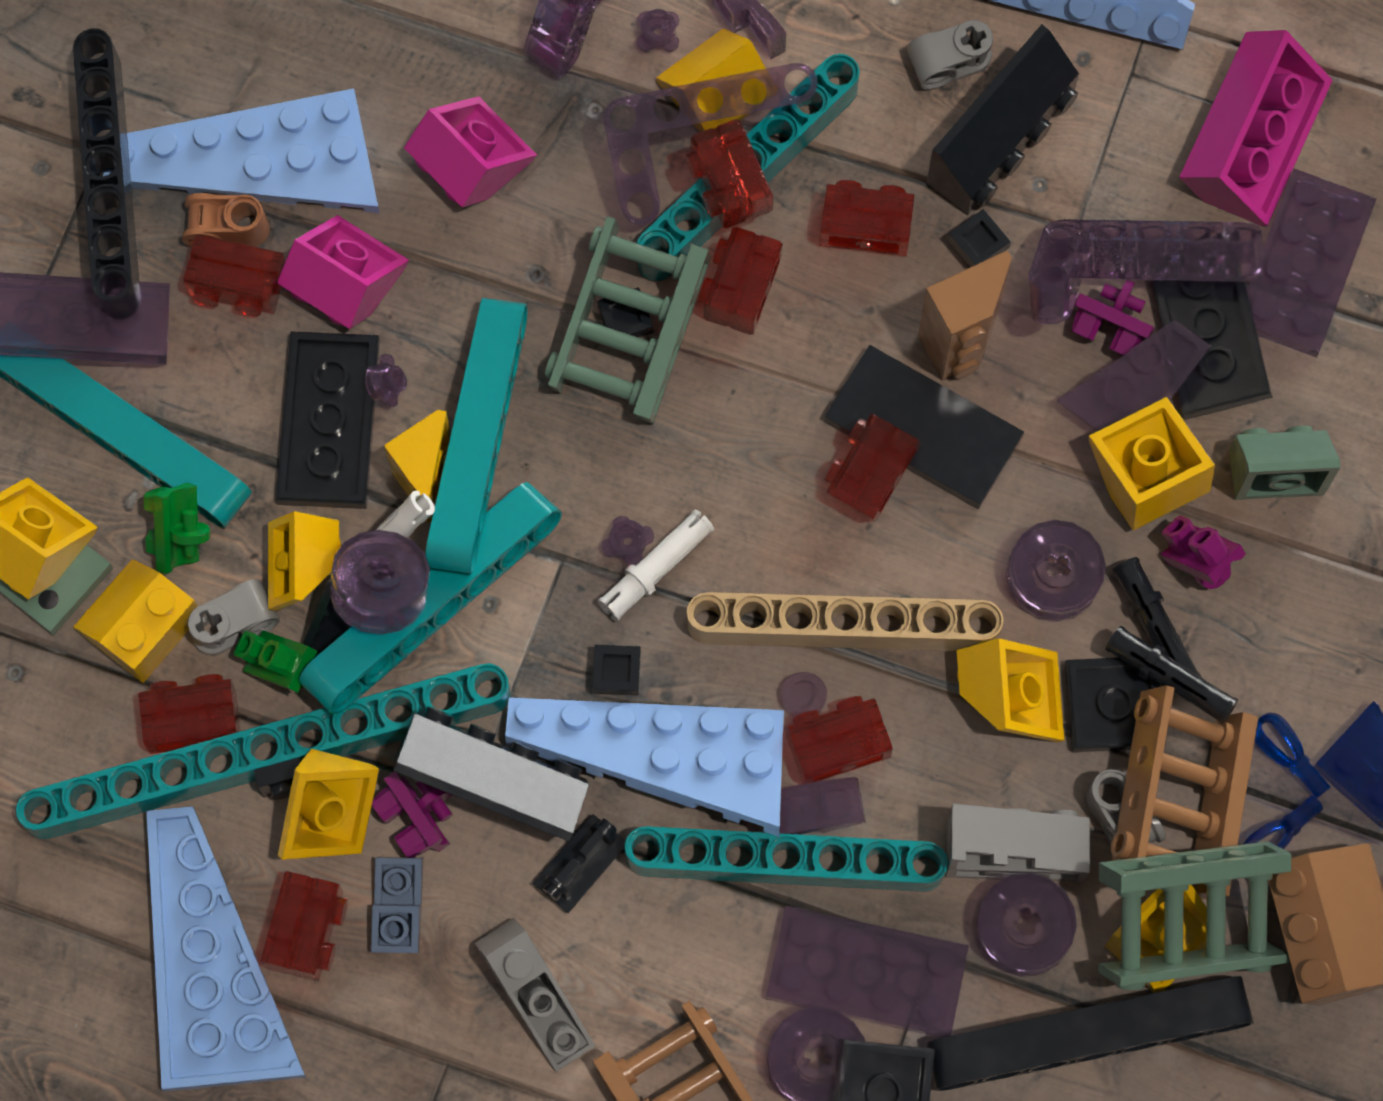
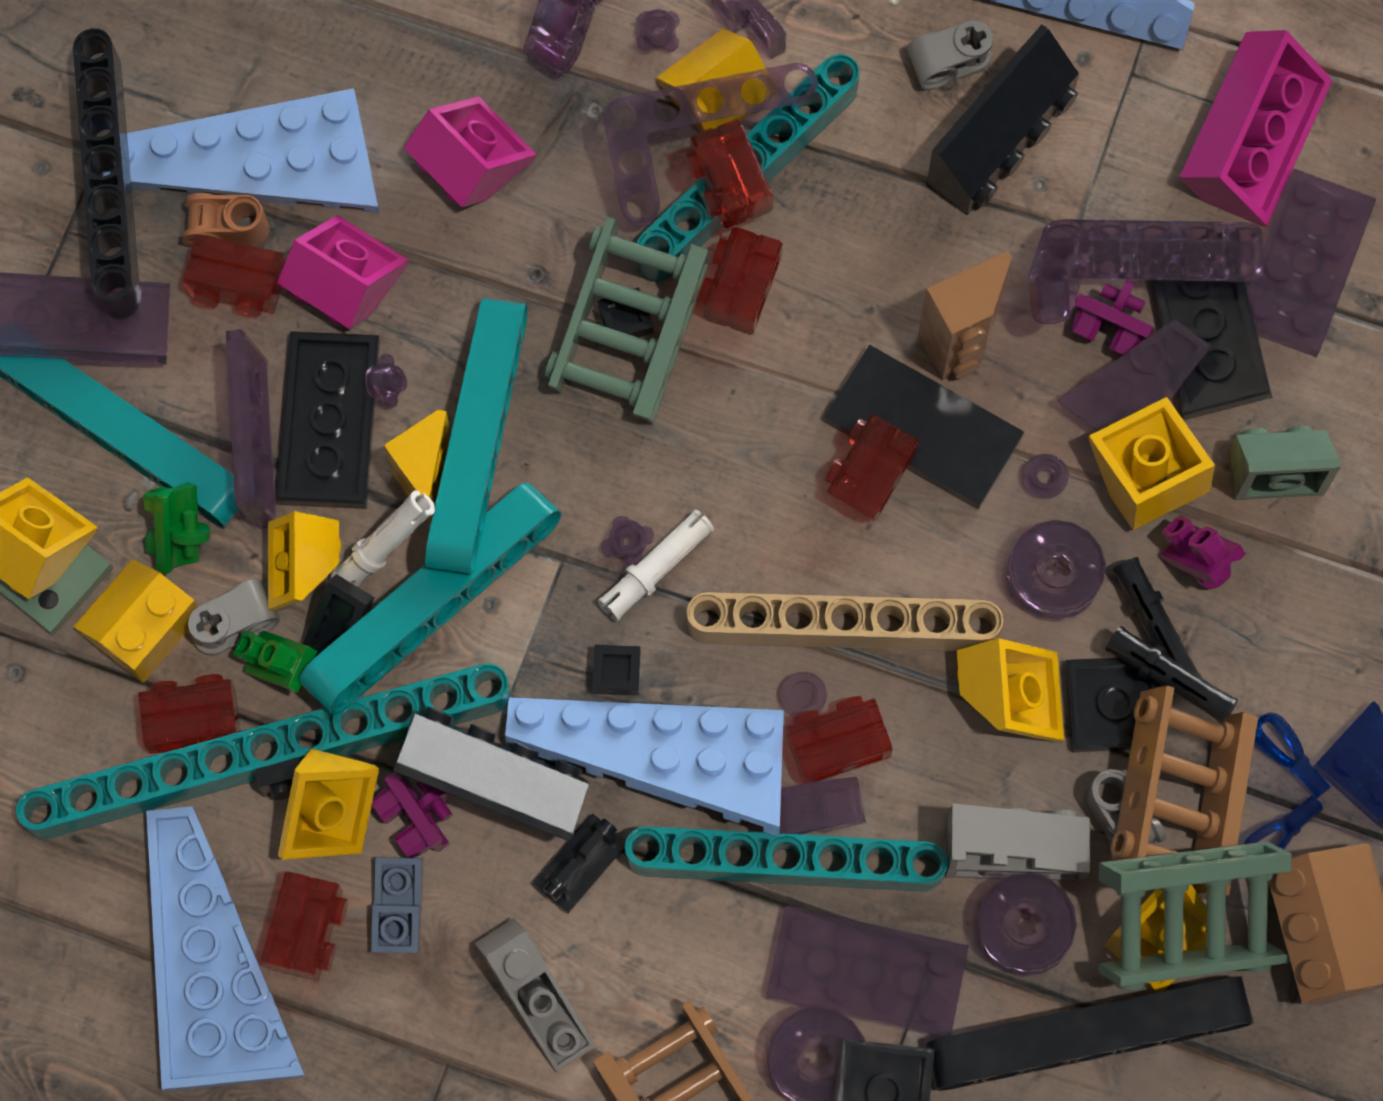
(251, 429): none -> clear purple tile
(379, 581): clear purple wheel -> none
(867, 218): clear red brick -> none
(979, 239): black plate -> none
(1050, 464): none -> clear purple plate

